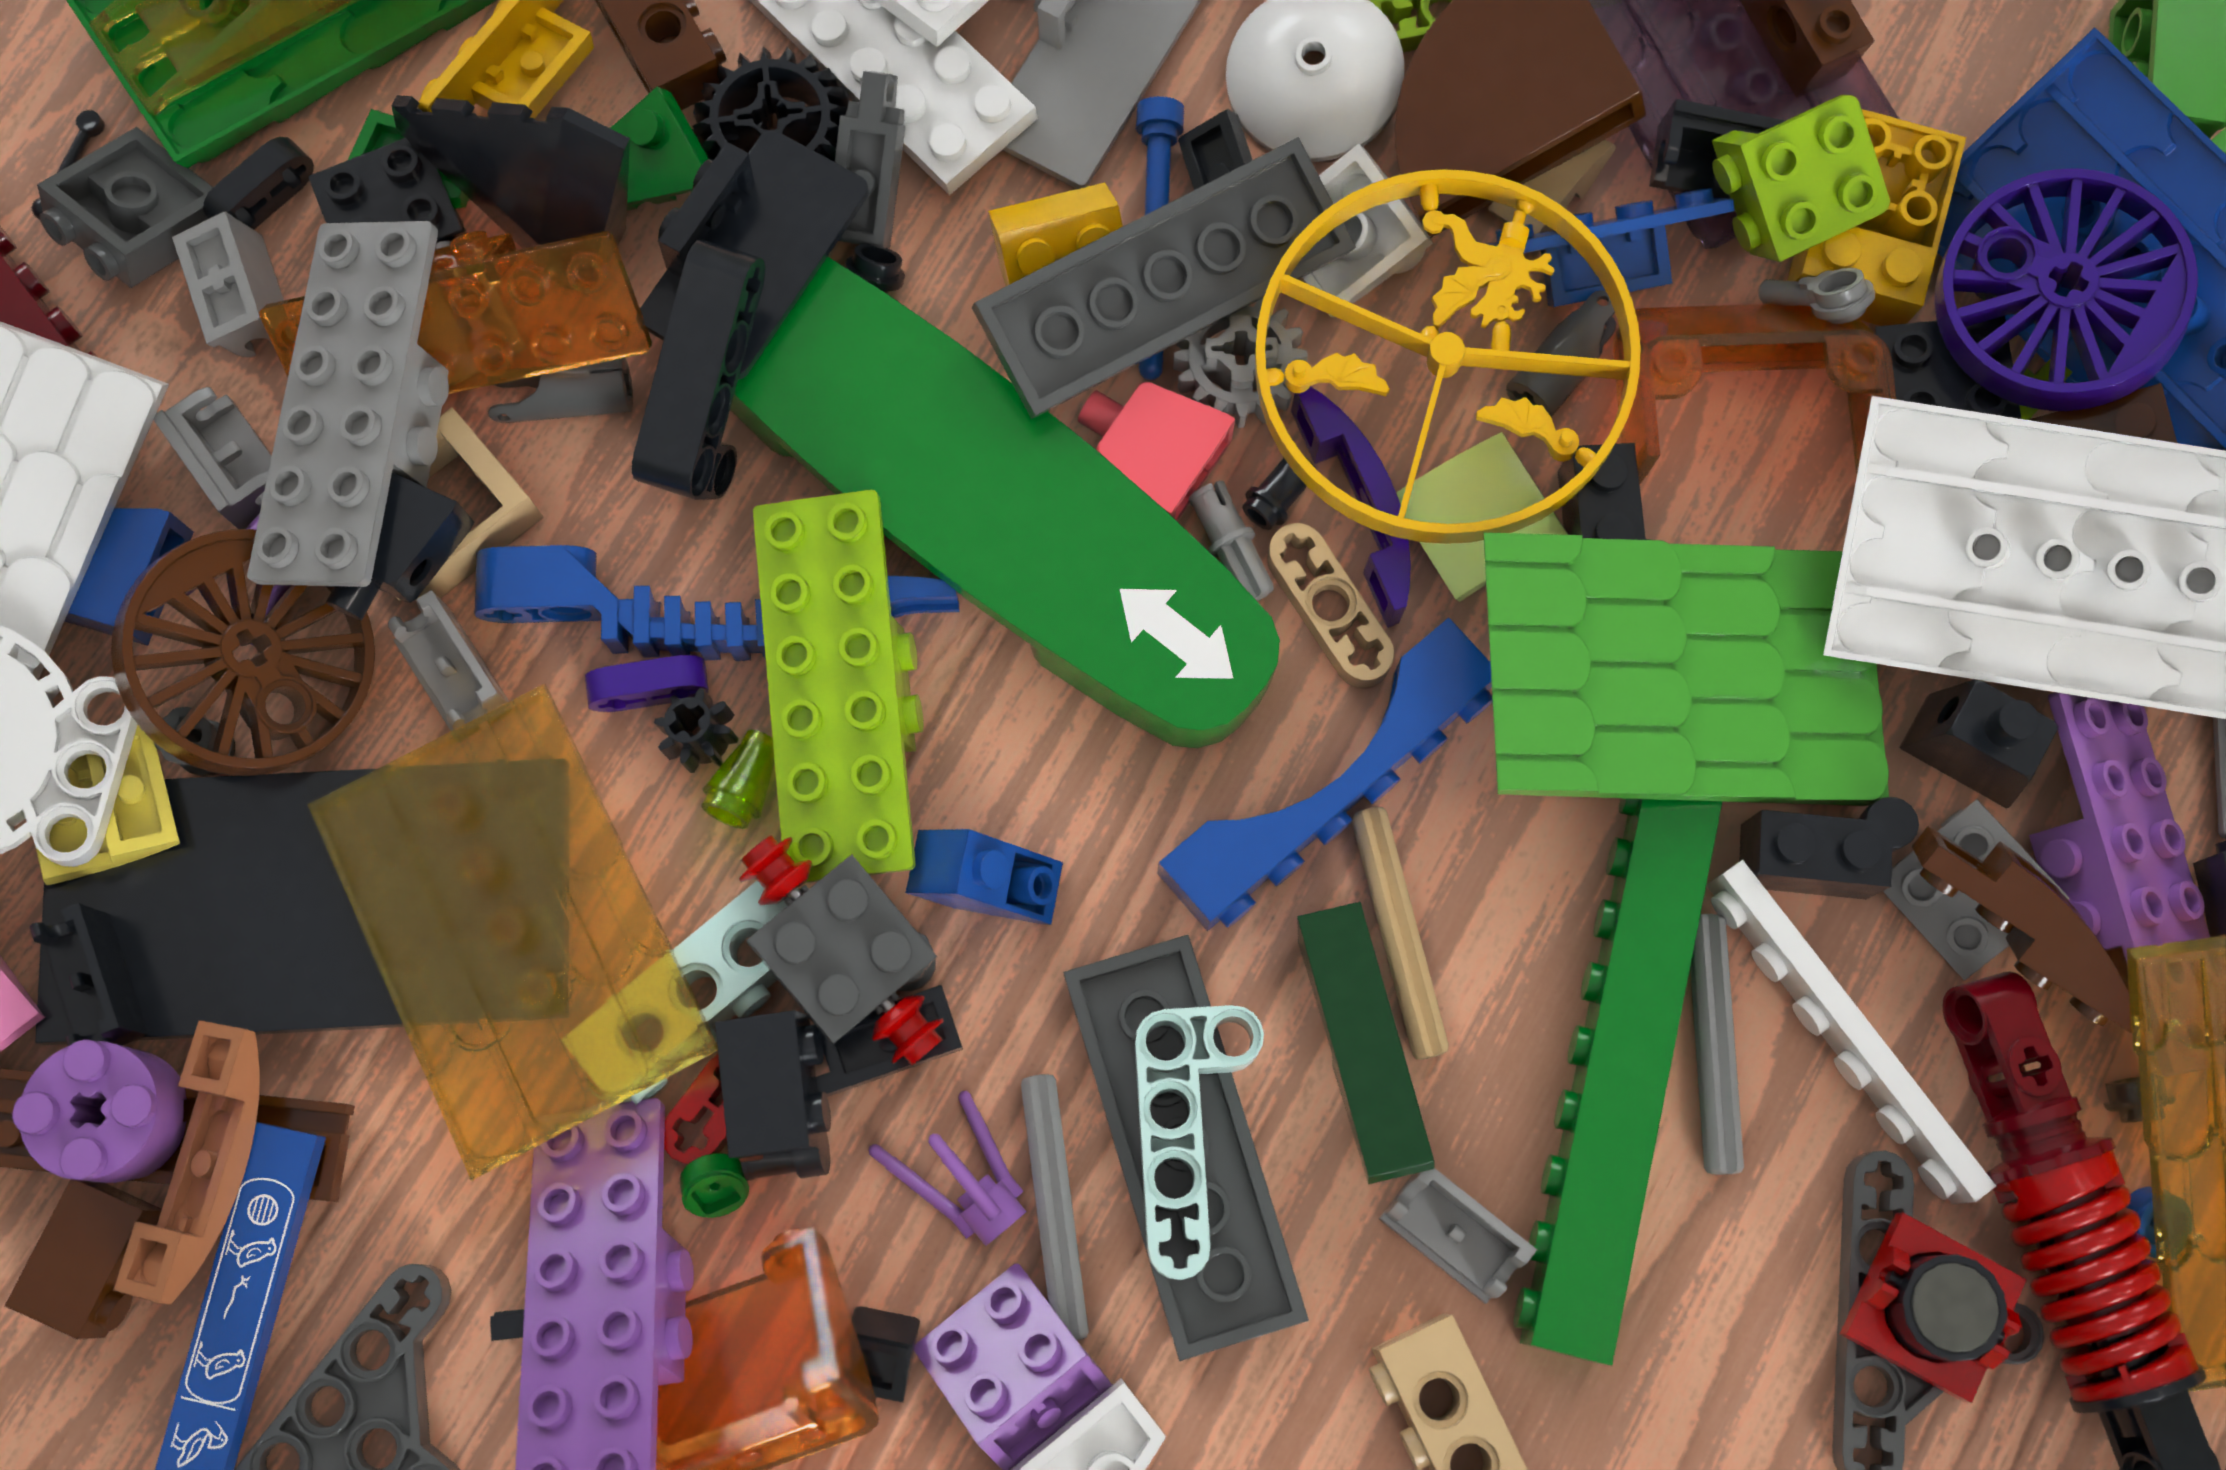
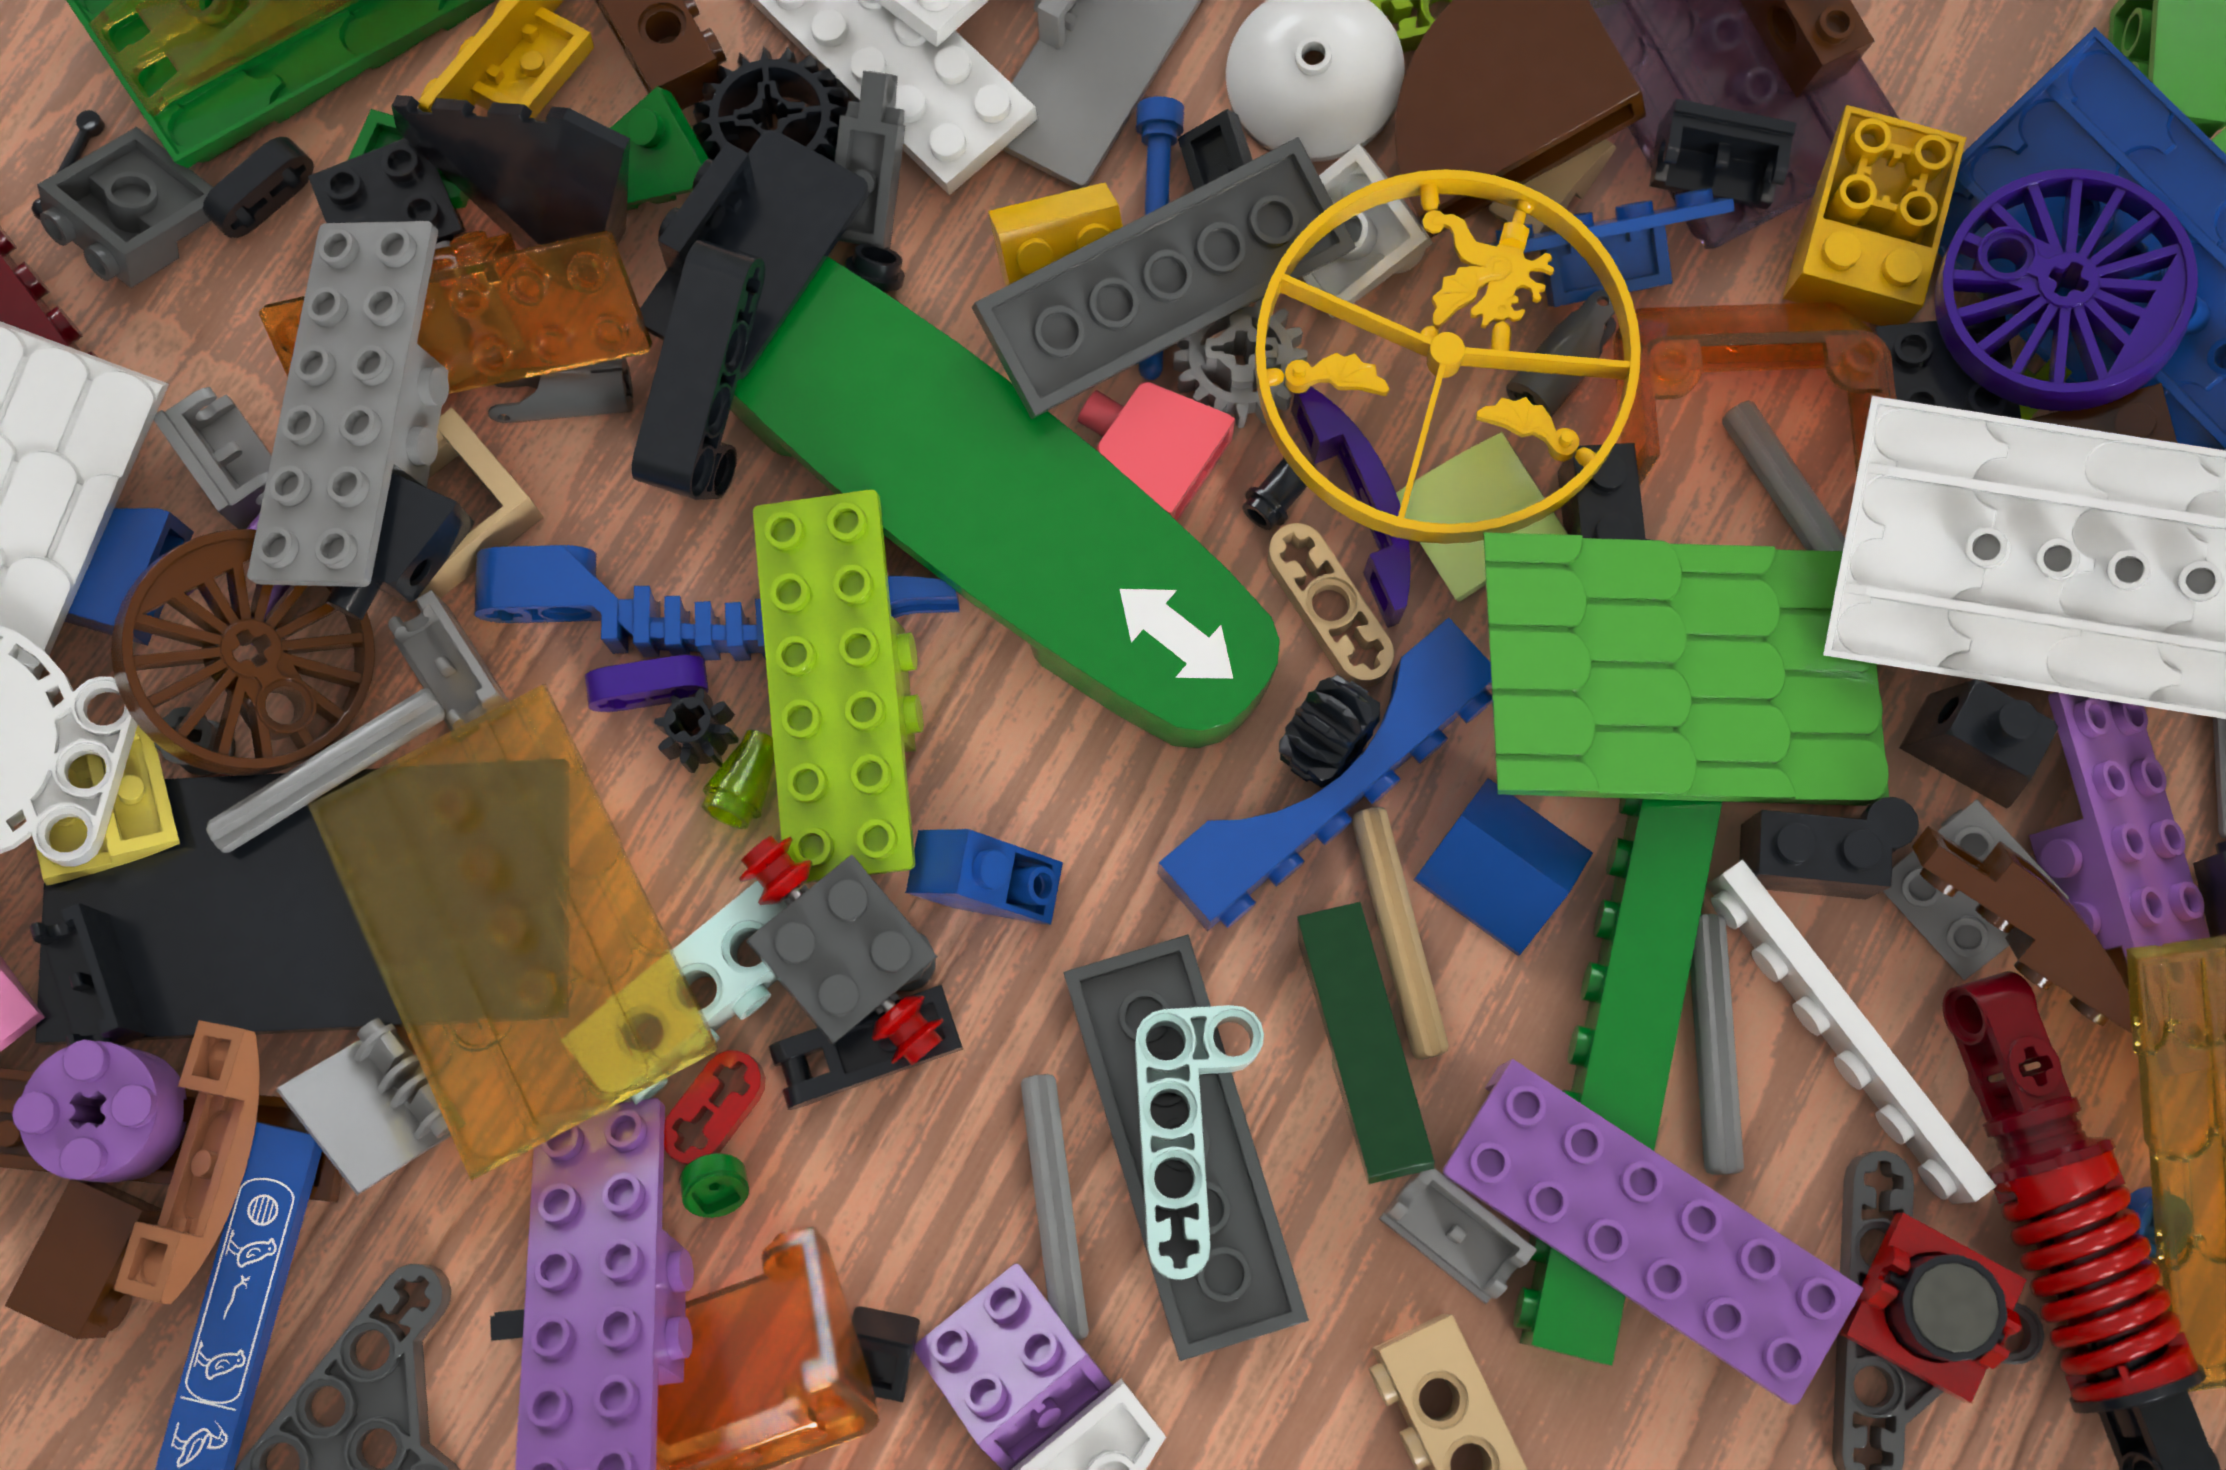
(228, 281): light grey hinge -> none
(325, 771): none -> light grey axle
(368, 1106): none -> light grey hinge
(774, 1094): black hinge -> none
(987, 1205): medium lavender plant -> none
(1231, 538): light grey axle -> none
(1329, 730): none -> black gear
(1504, 867): none -> blue slope
(1652, 1232): none -> medium lavender bracket
(1782, 478): none -> light grey axle
(1801, 179): lime bracket -> none
(1832, 295): light grey plate -> none
(2125, 1097): clear smoke plate -> none

